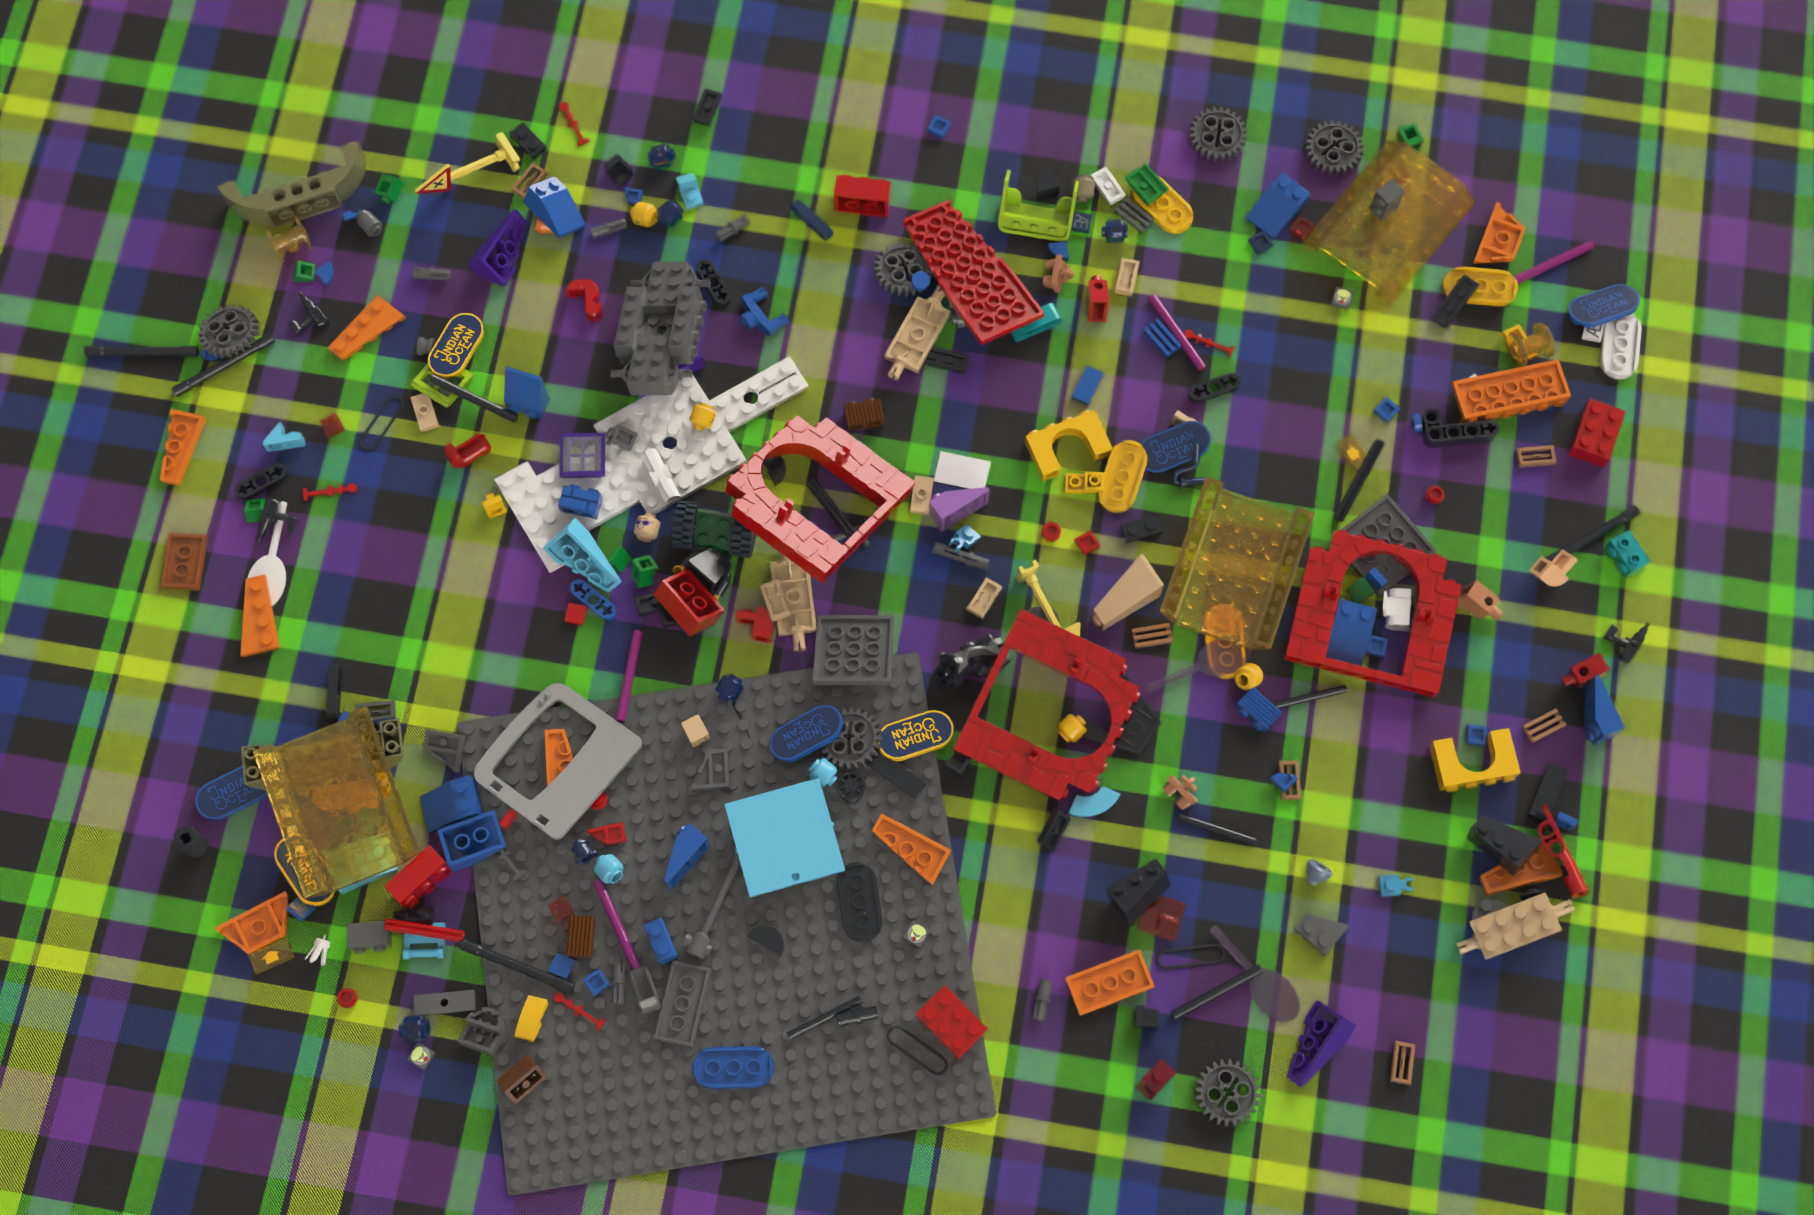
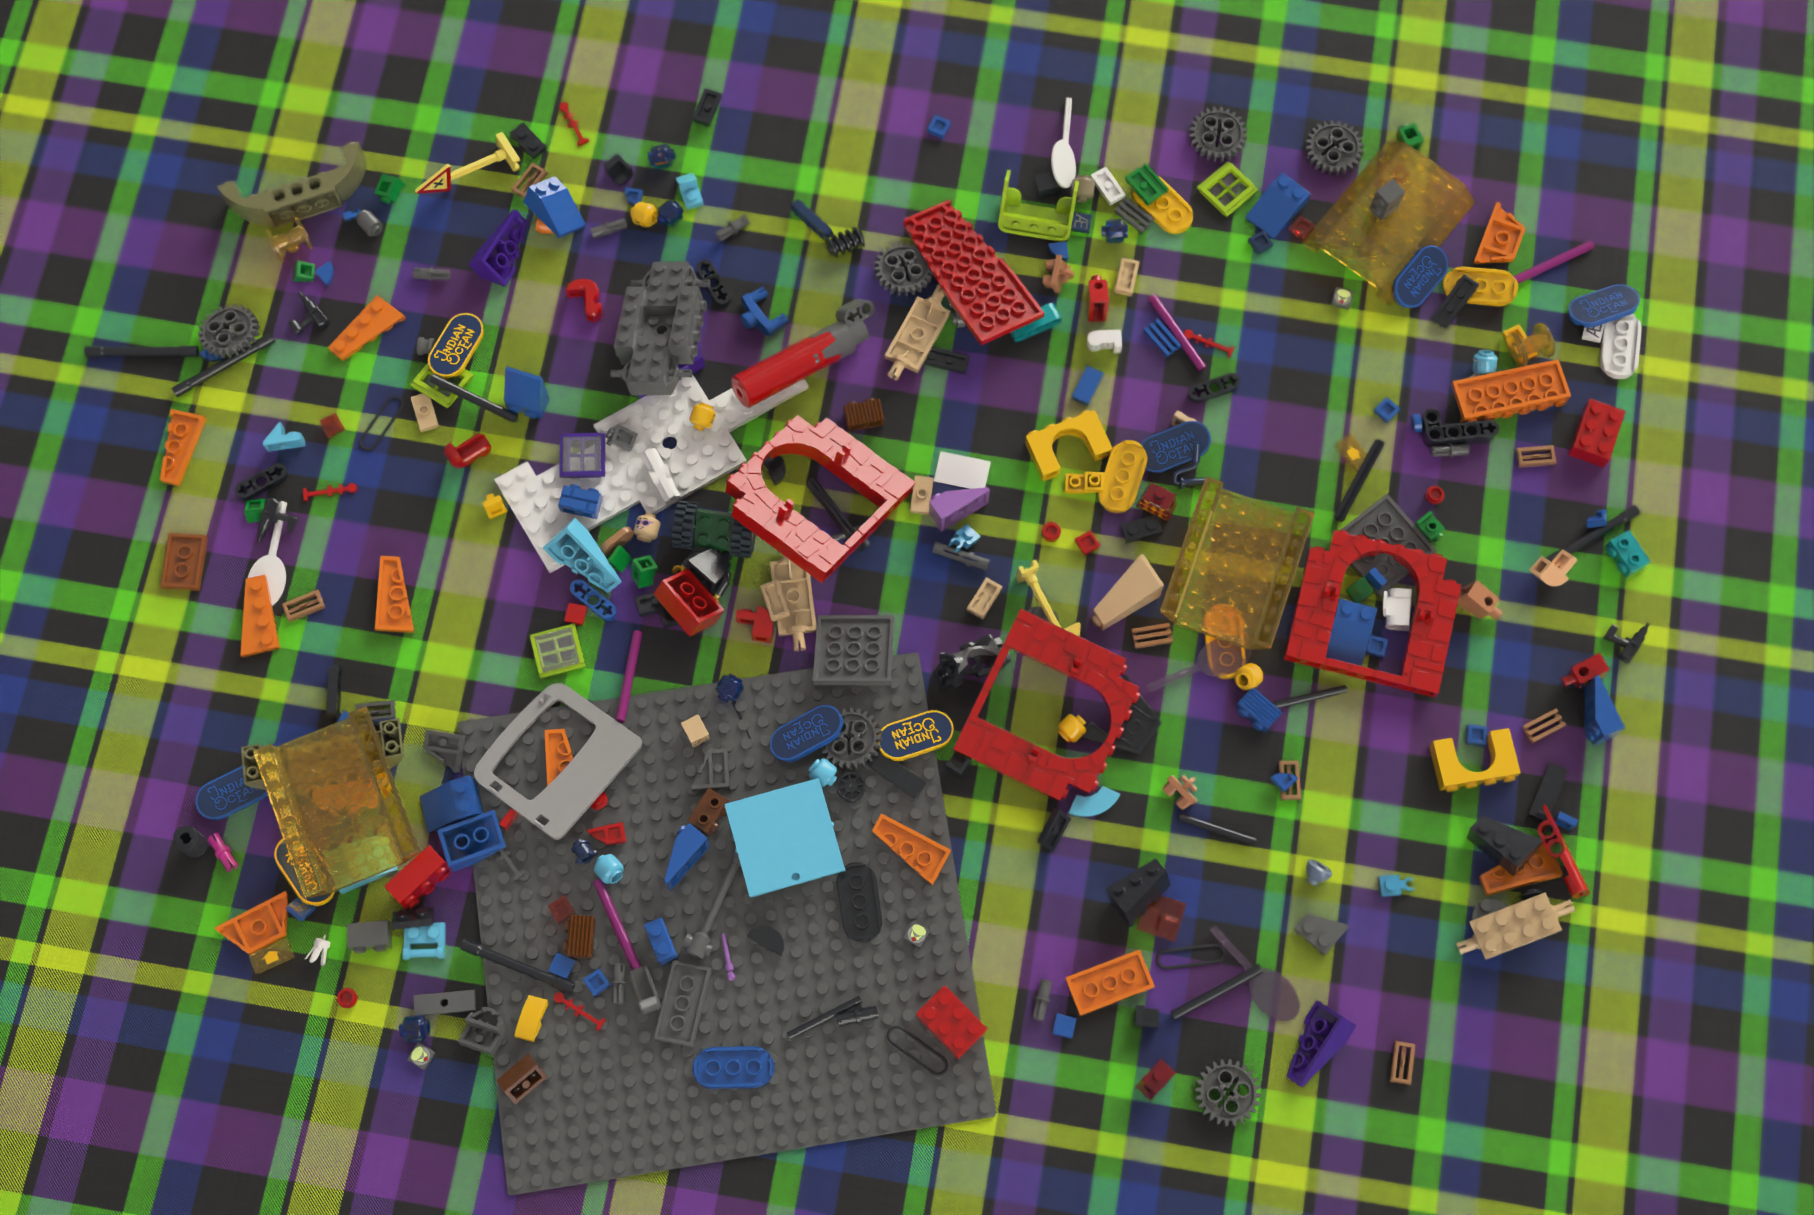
(222, 852): none -> dark pink pin
(308, 611): none -> medium nougat tile
(392, 600): none -> orange wing
(424, 930): red axle -> none
(557, 651): none -> clear piece
(619, 538): none -> medium nougat tile
(708, 812): none -> reddish brown brick
(729, 967): none -> medium lavender piece
(805, 356): none -> red piece
(845, 241): none -> black piece
(862, 196): red brick -> none
(920, 281): blue tile -> none
(1062, 155): none -> white piece
(1064, 1026): none -> blue tile
(1105, 340): none -> white leg
(1158, 501): none -> dark red torso
(1227, 189): none -> lime piece
(1420, 276): none -> tile
(1430, 534): none -> green brick
(1450, 450): none -> dark grey axle
(1484, 362): none -> medium azure head
(1597, 520): none -> blue tile

